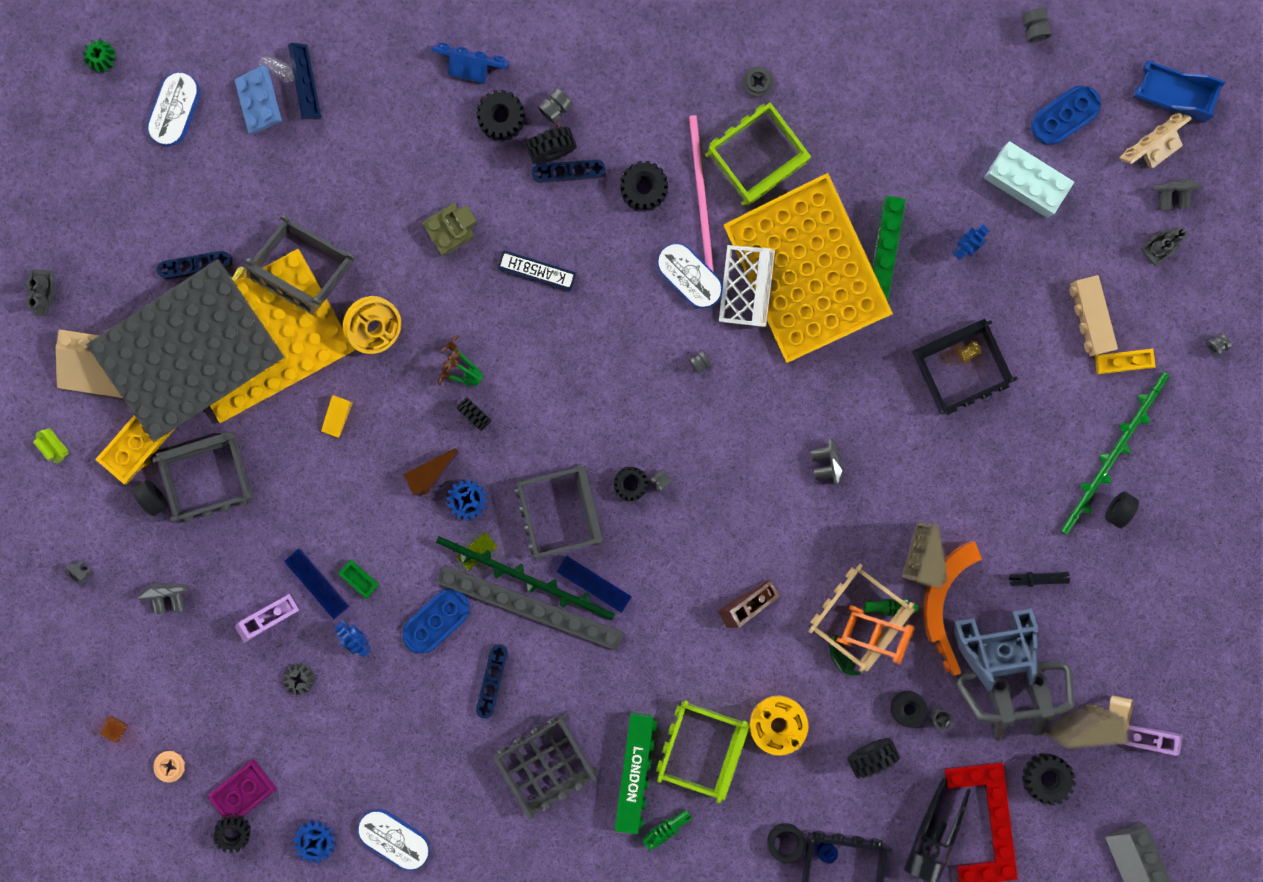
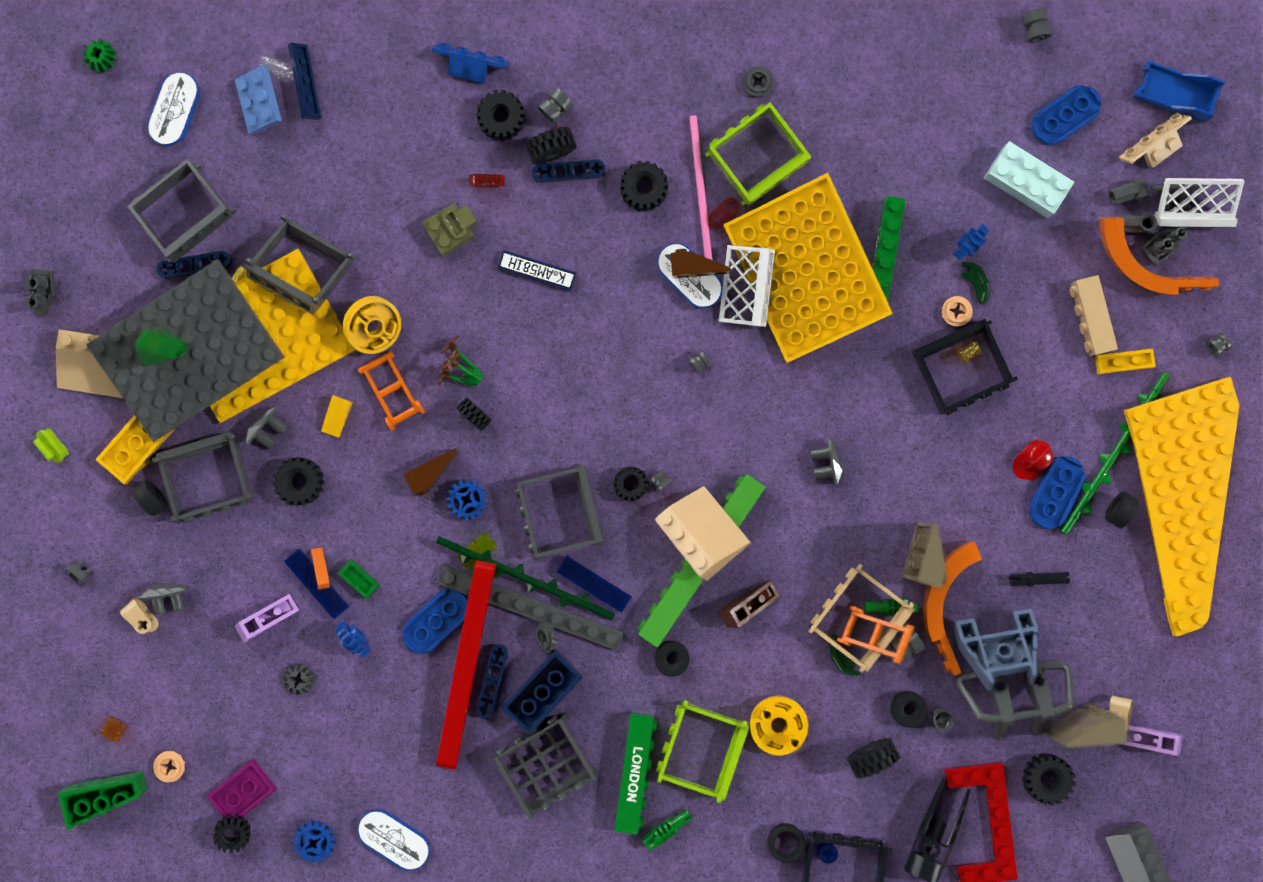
(93, 798): none -> green wedge
(136, 614): none -> tan piece
(159, 346): none -> green wedge
(198, 231): none -> dark grey window
(255, 430): none -> dark grey connector
(284, 478): none -> black tyre
(320, 568): none -> orange piece
(390, 420): none -> orange piece
(465, 665): none -> red beam
(486, 180): none -> clear red beam
(542, 691): none -> dark blue slope
(546, 637): none -> dark grey gear
(672, 669): none -> black tyre
(687, 580): none -> bright green brick
(690, 264): none -> reddish brown slope
(702, 532): none -> tan slope
(726, 216): none -> clear red beam
(914, 646): none -> dark grey wheel
(964, 306): none -> light nougat gear
(978, 279): none -> dark green piece
(1032, 460): none -> red piece
(1057, 492): none -> blue tile
(1117, 250): none -> orange arch
(1132, 191): none -> dark grey piece
(1134, 224): none -> dark grey piece
(1184, 471): none -> yellow wing
(1199, 218): none -> white fence

